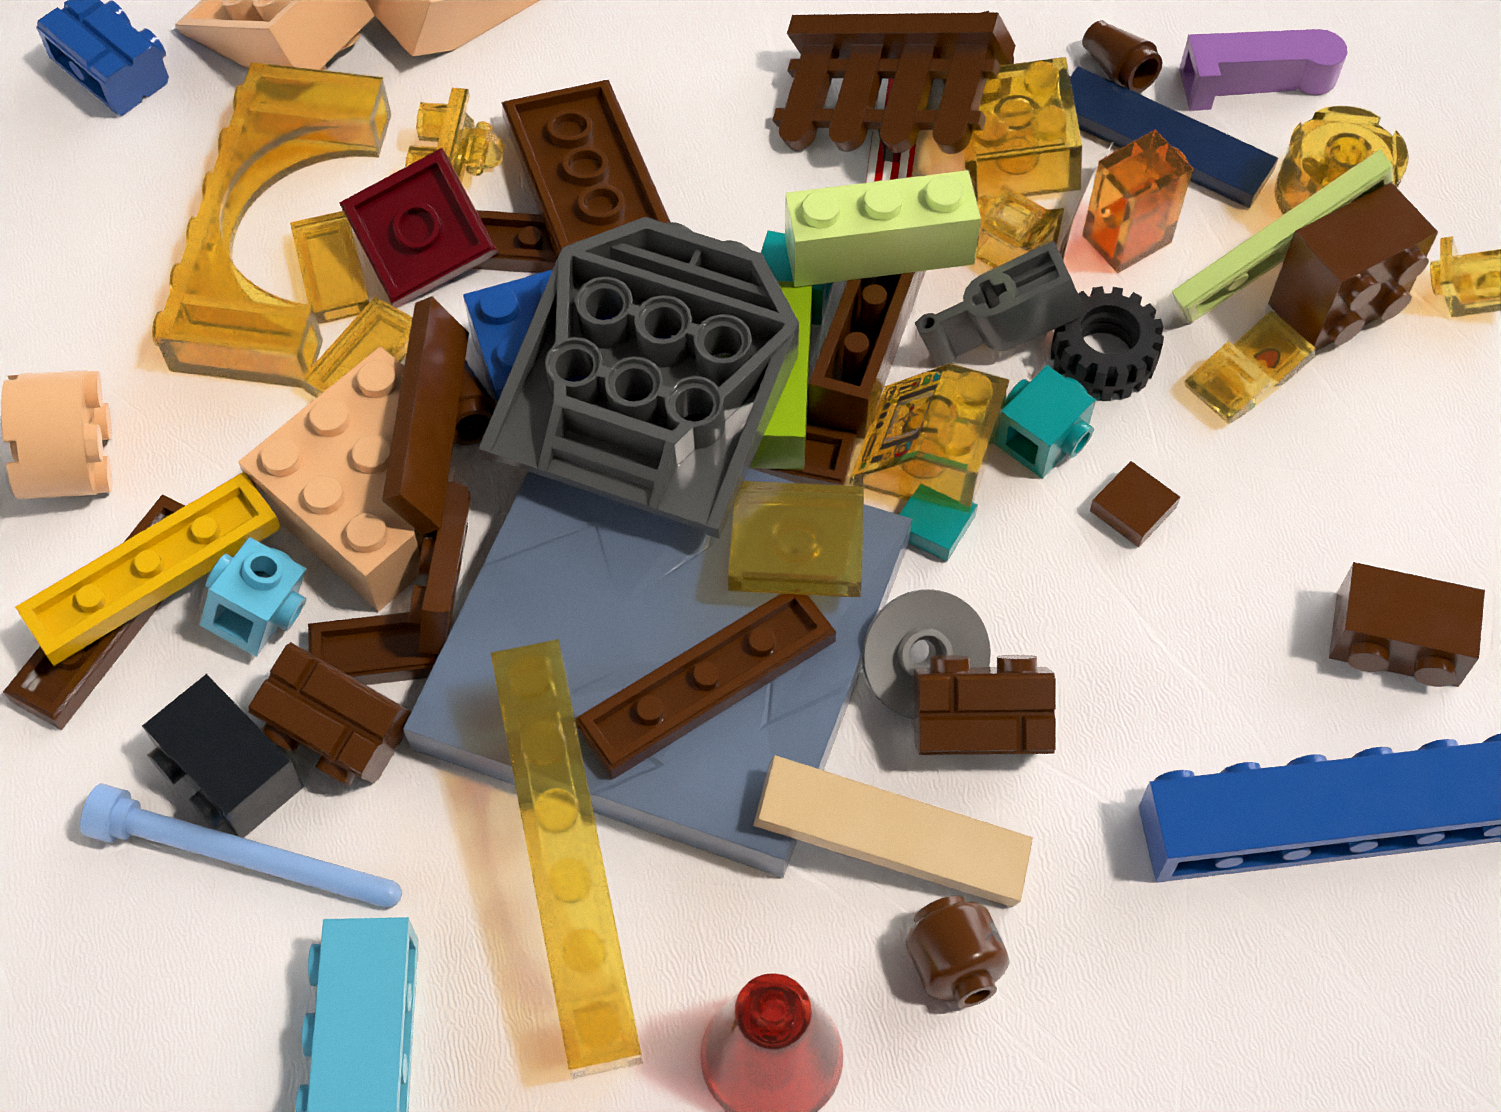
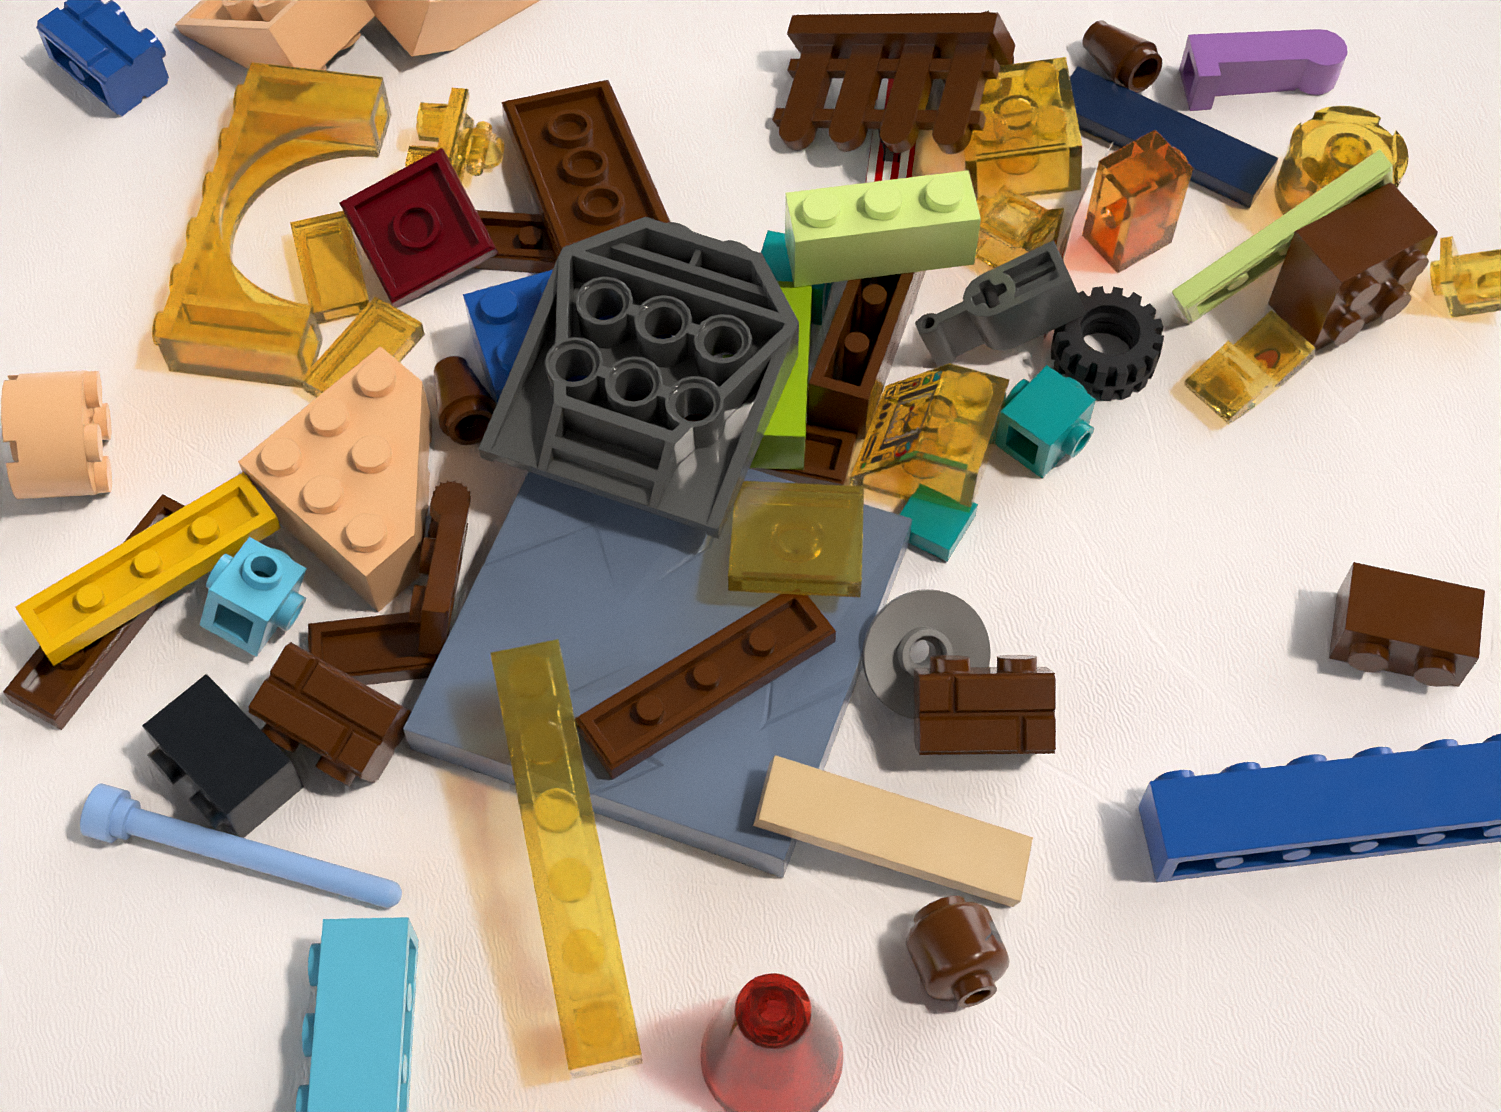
(426, 417): reddish brown tile -> none
(1134, 503): reddish brown tile -> none

